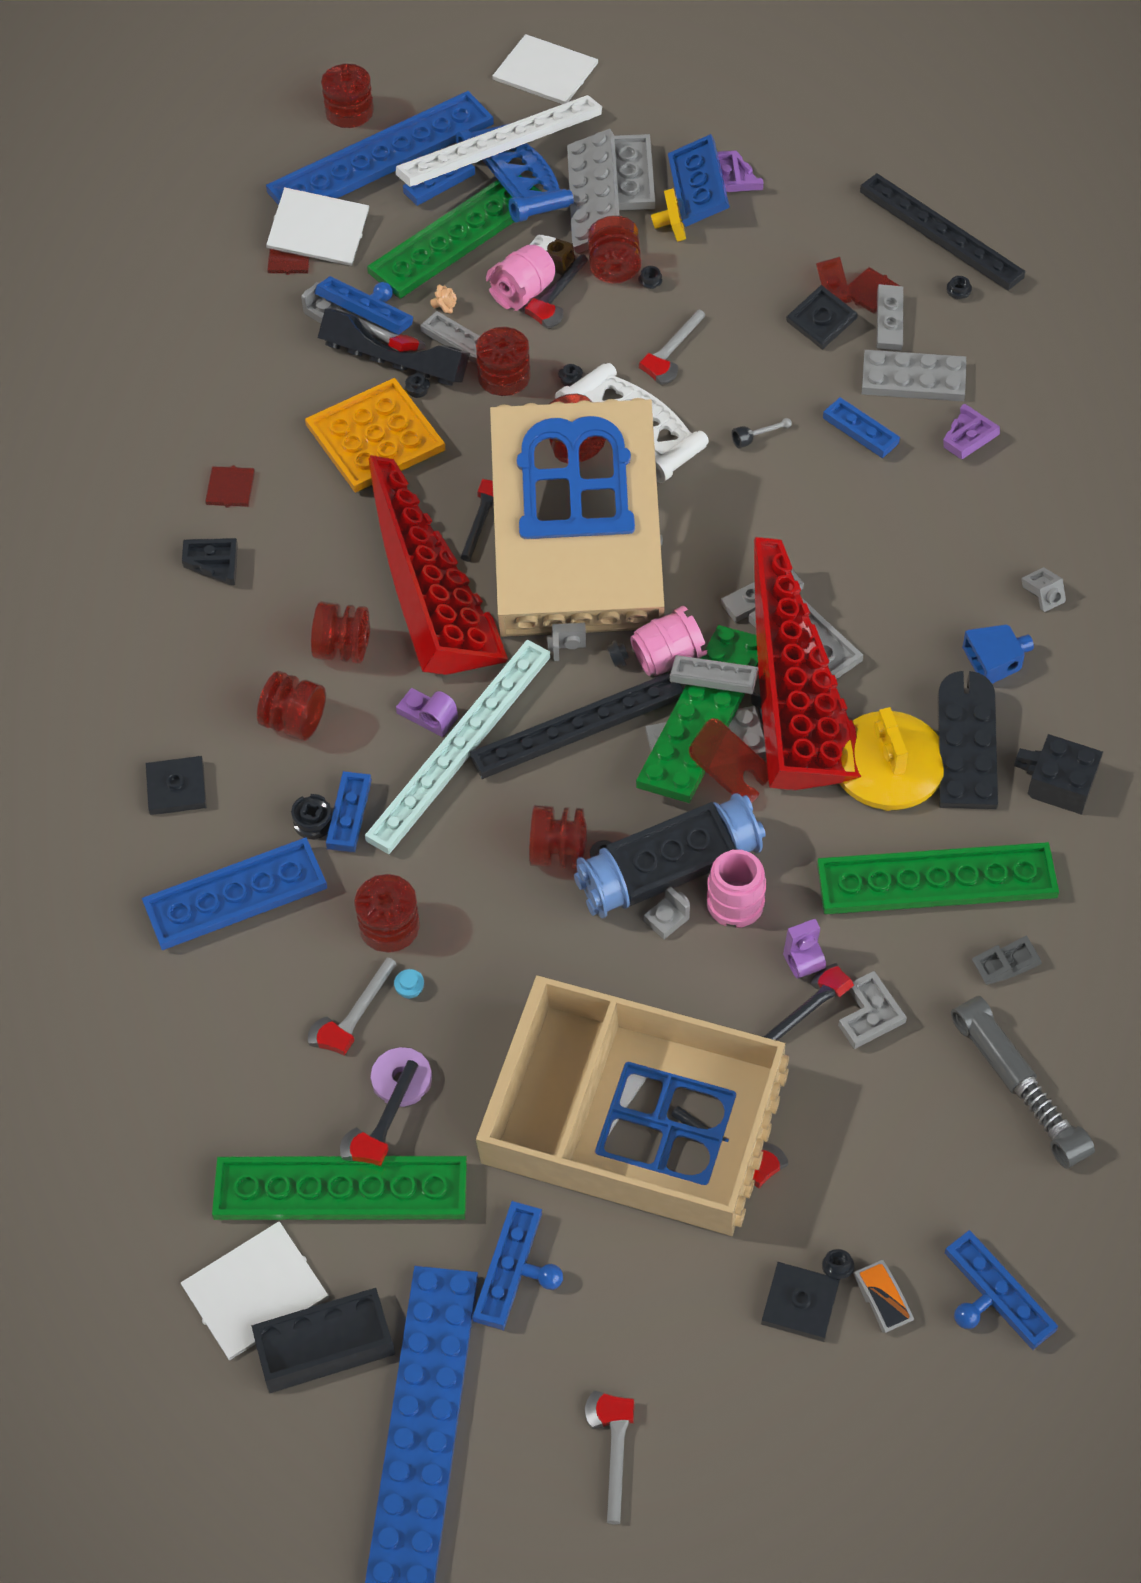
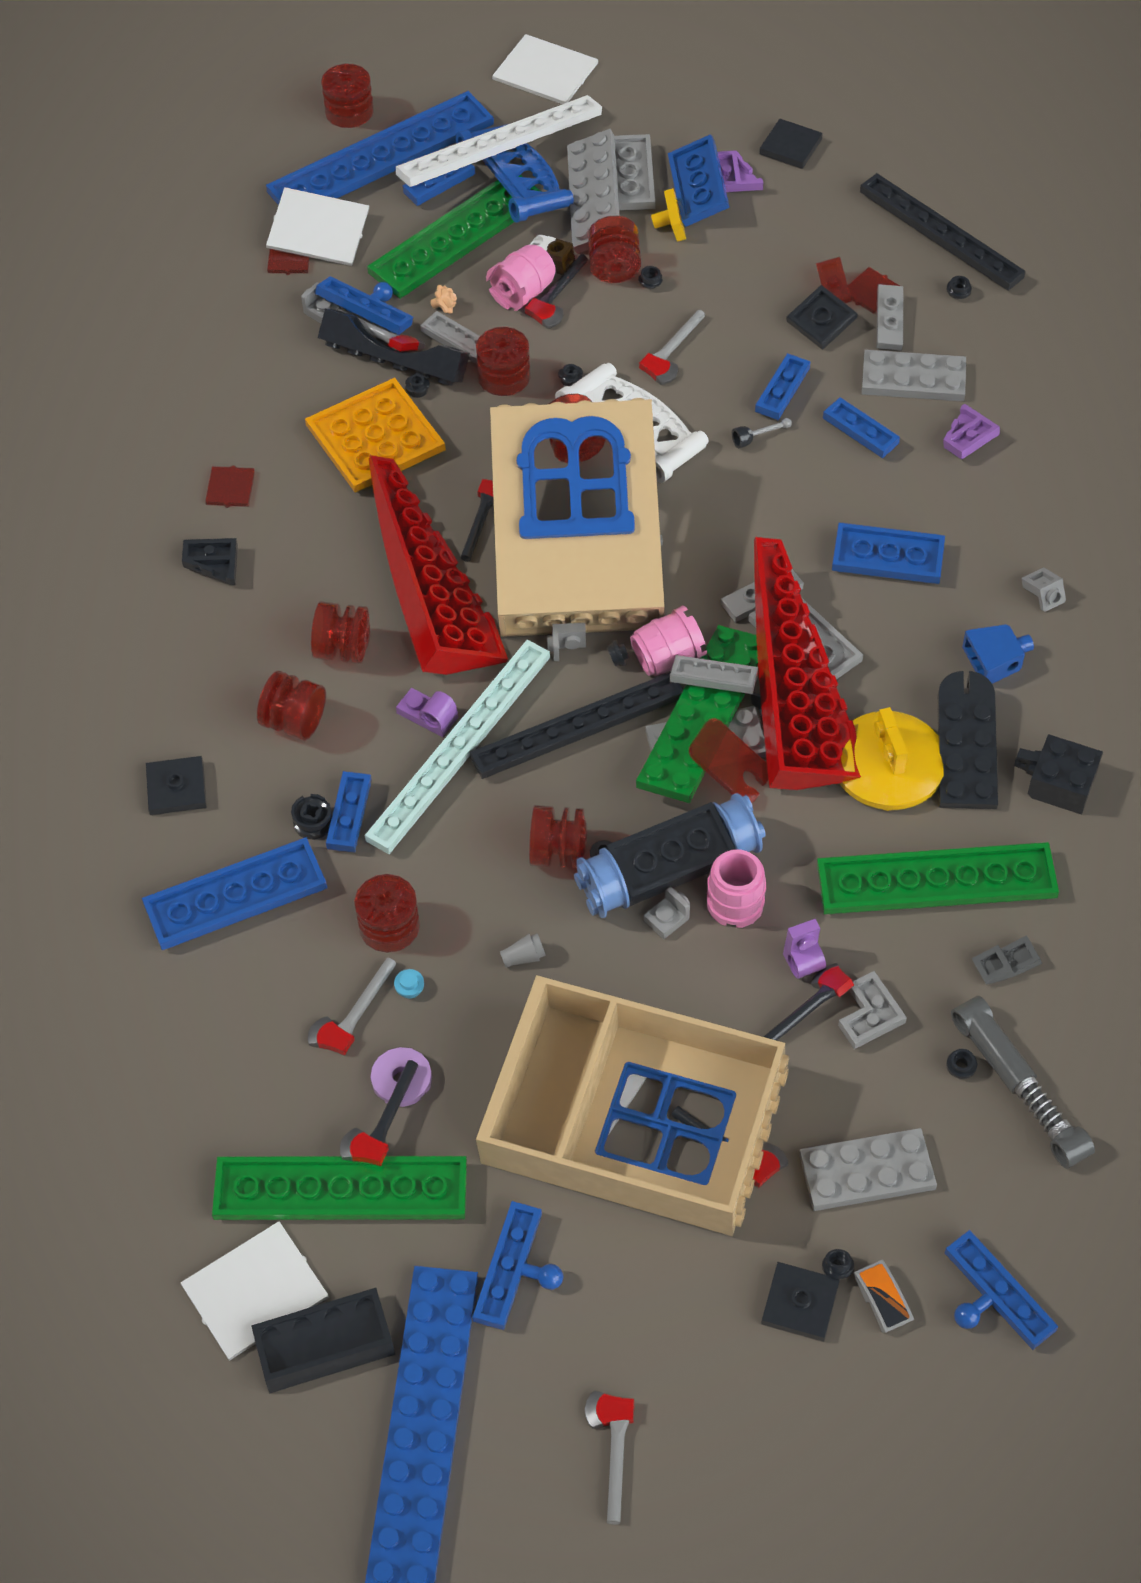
(524, 951): none -> light grey cone
(782, 386): none -> blue plate
(791, 143): none -> black tile
(867, 1169): none -> light grey plate
(888, 553): none -> blue plate
(964, 1056): none -> black plate

